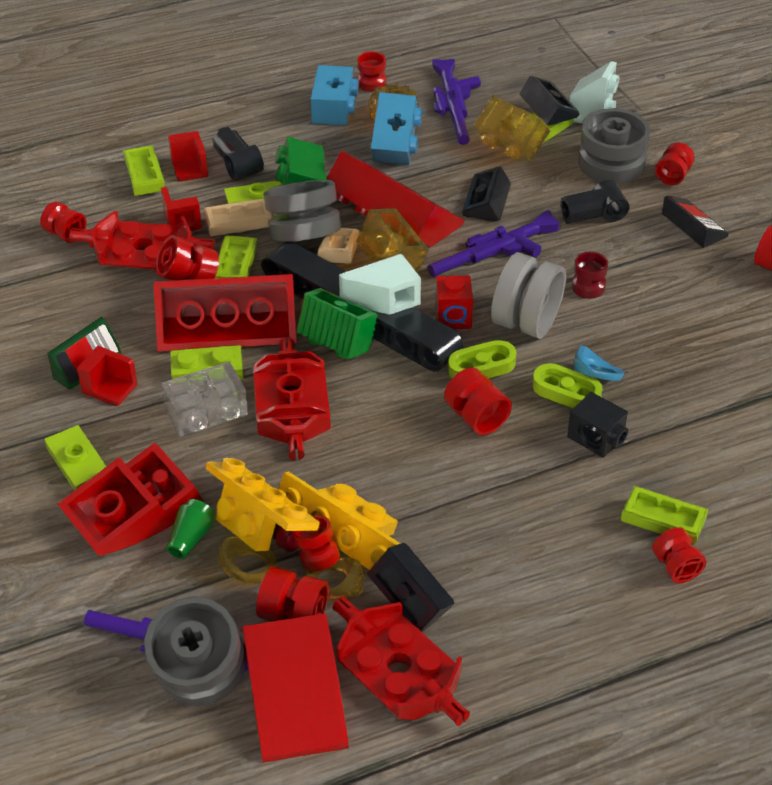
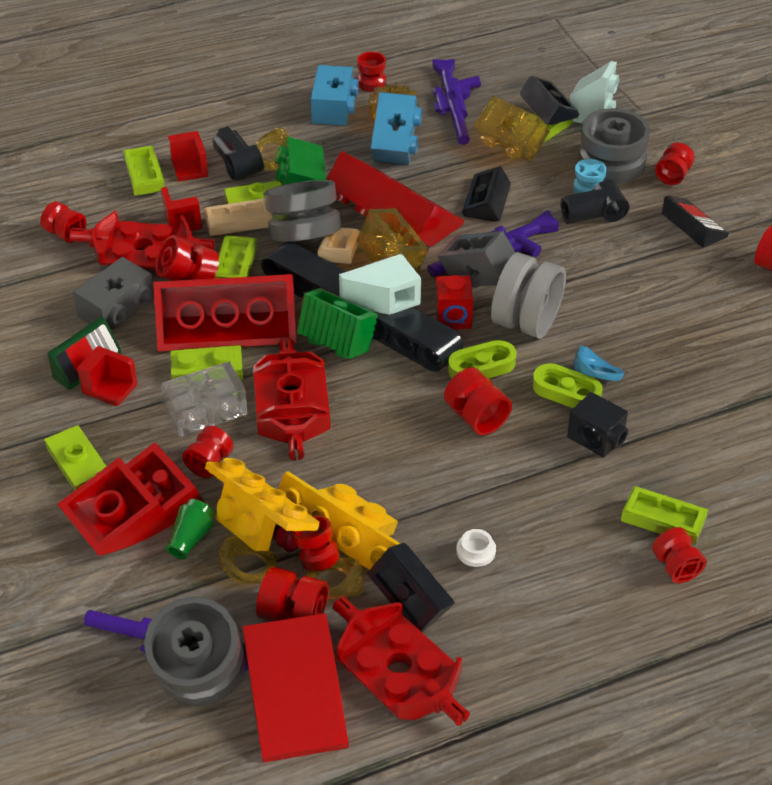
(114, 293): none -> dark grey brick
(211, 446): none -> red wheel
(276, 136): none -> clear yellow piece
(476, 548): none -> white plate
(477, 255): none -> dark grey brick
(588, 174): none -> medium azure wheel
(590, 275): dark red wheel -> none

